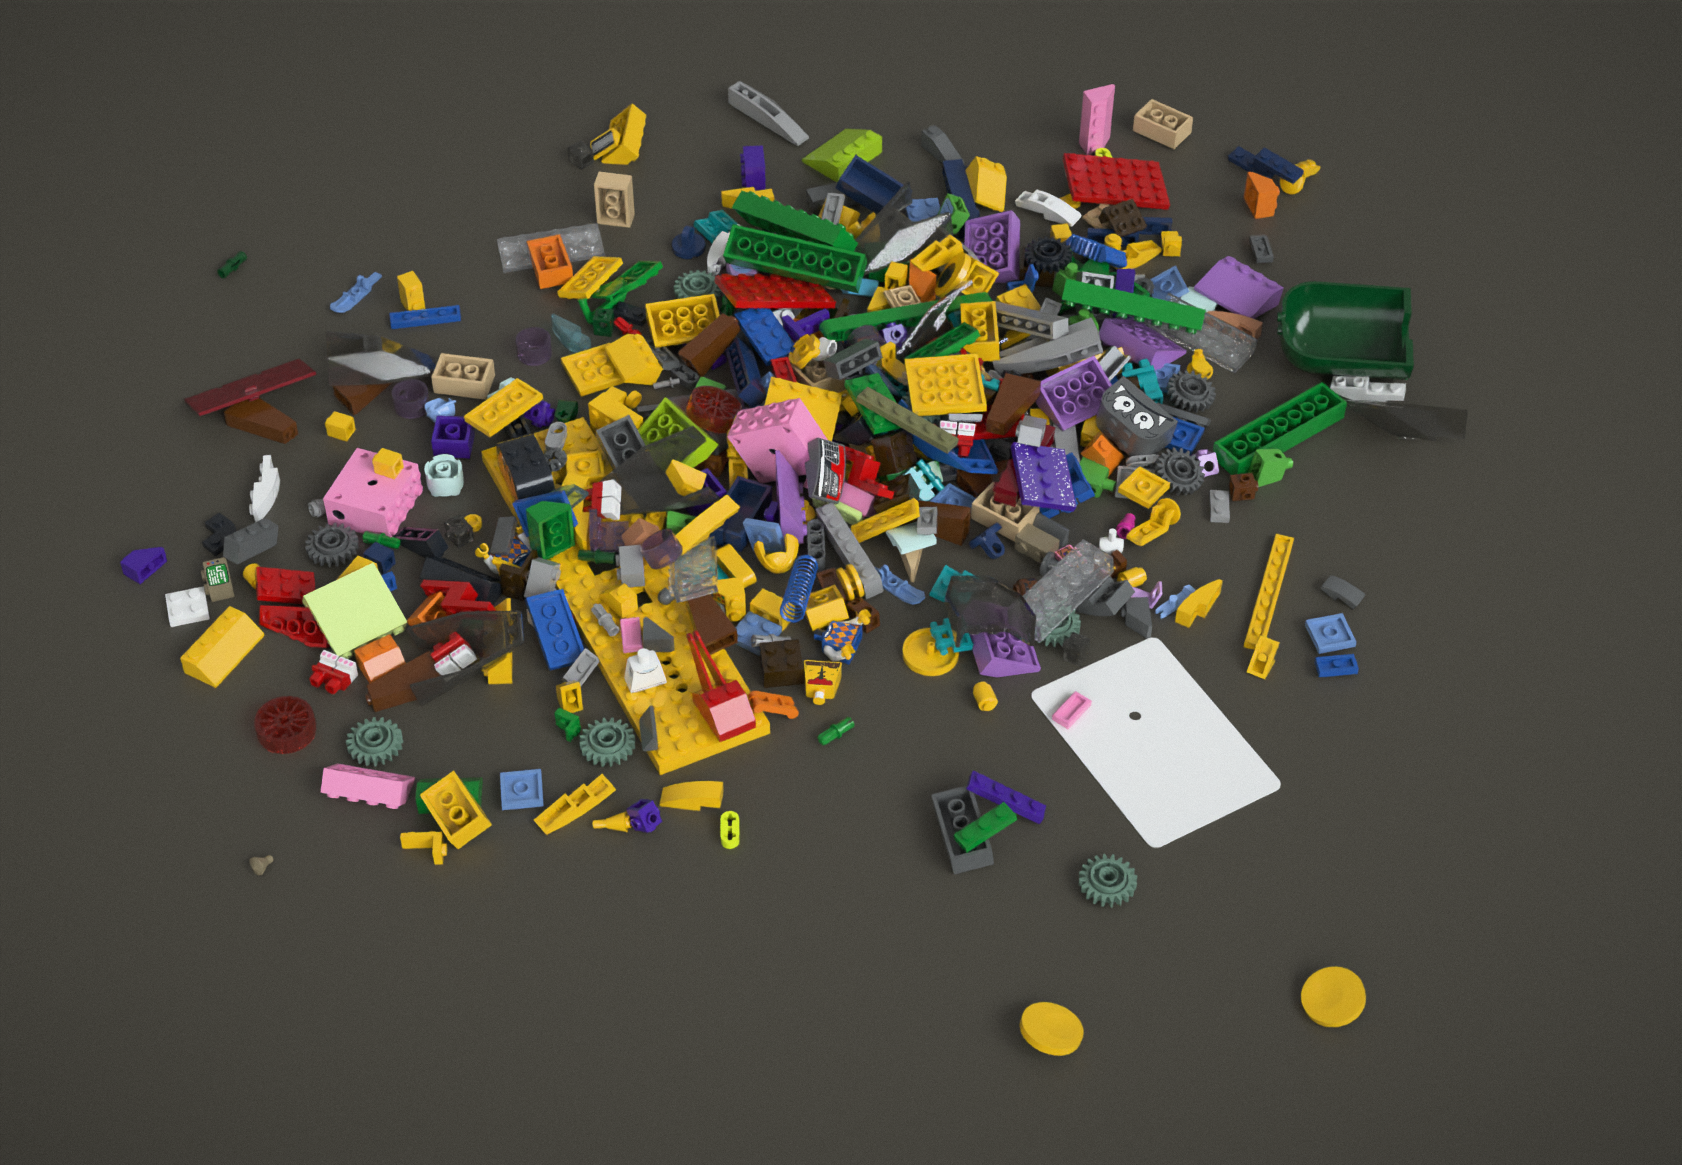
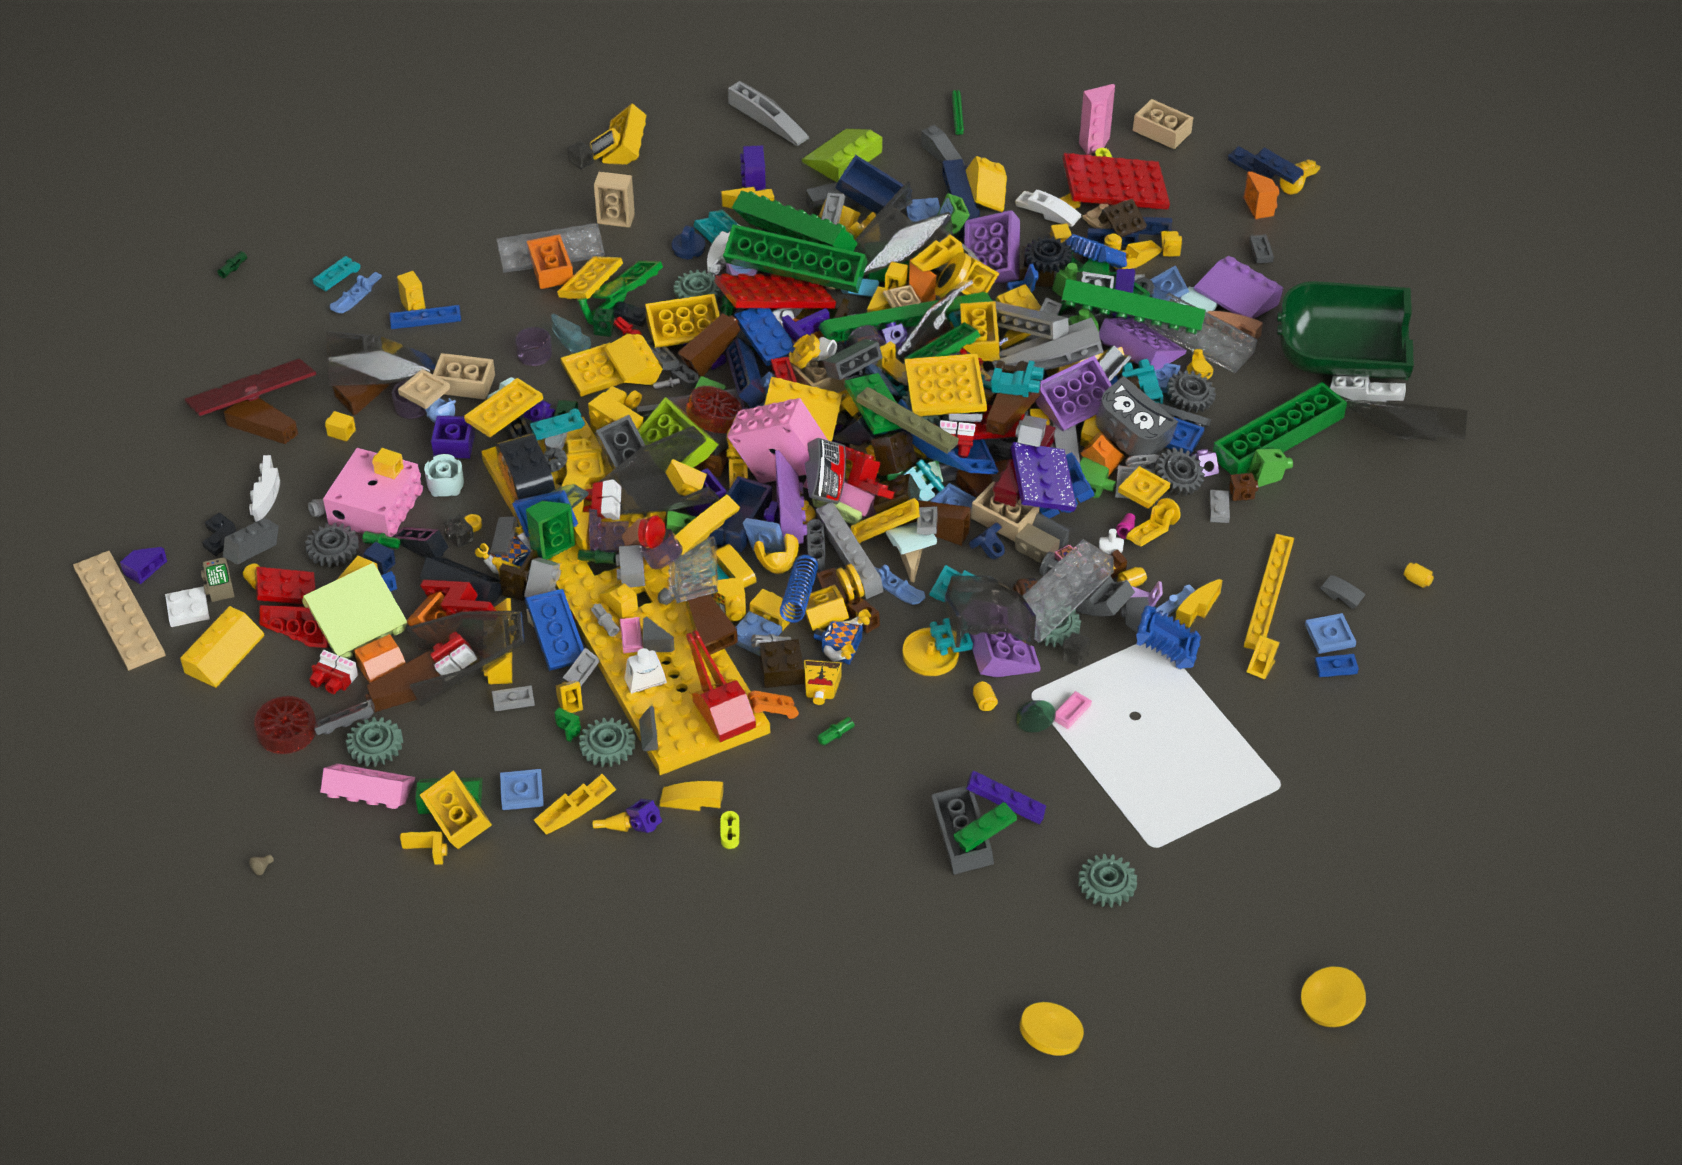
(119, 610): none -> tan plate
(336, 273): none -> teal plate
(345, 717): none -> dark grey plate
(424, 388): none -> tan plate
(513, 698): none -> light grey plate
(557, 424): none -> teal plate
(581, 445): none -> yellow tile
(651, 531): none -> red piece
(957, 112): none -> green axle
(1017, 379): none -> teal hips
(1035, 716): none -> clear green dish
(1168, 637): none -> blue piece
(1418, 575): none -> yellow brick

